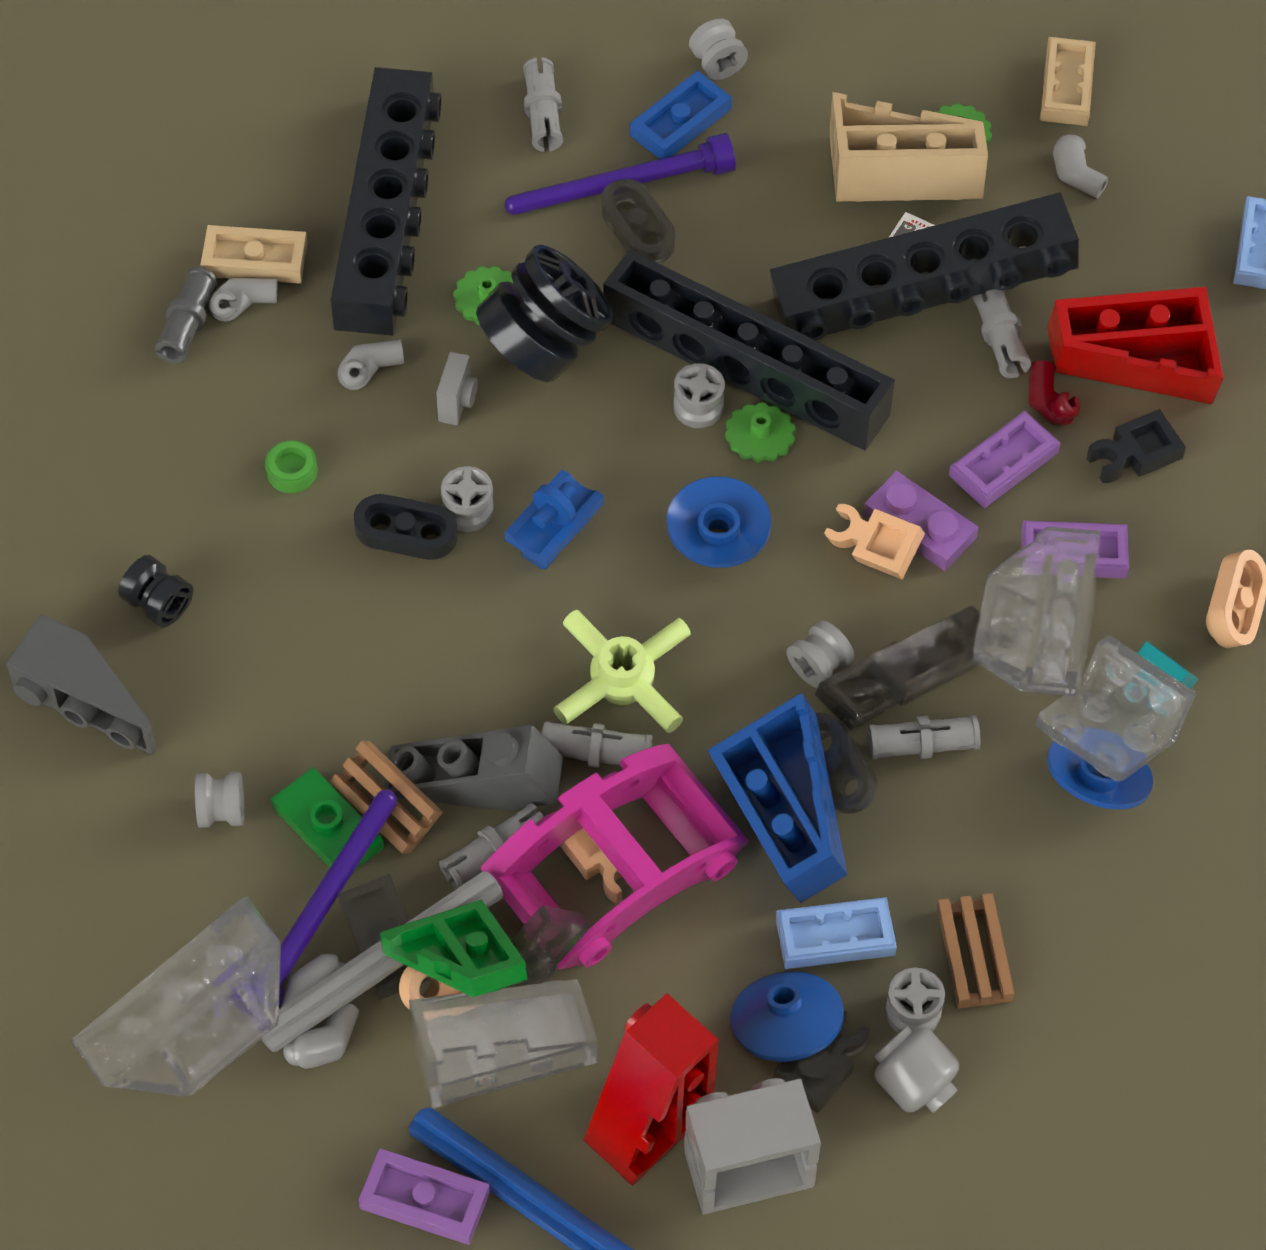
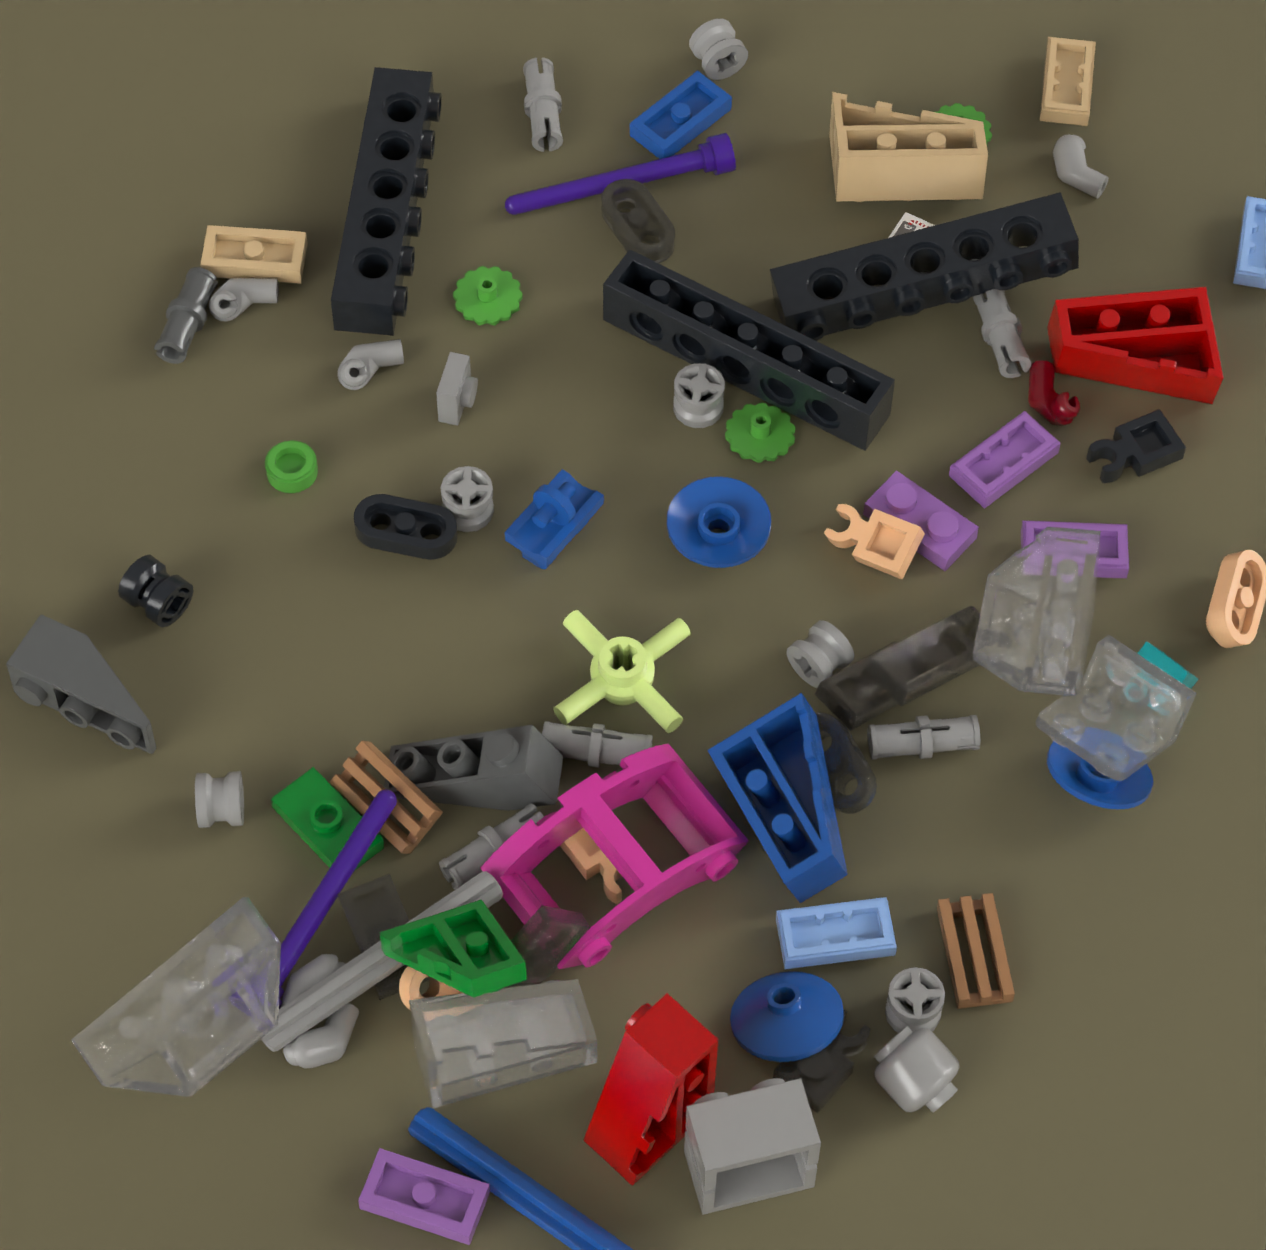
(544, 313): black wheel -> none

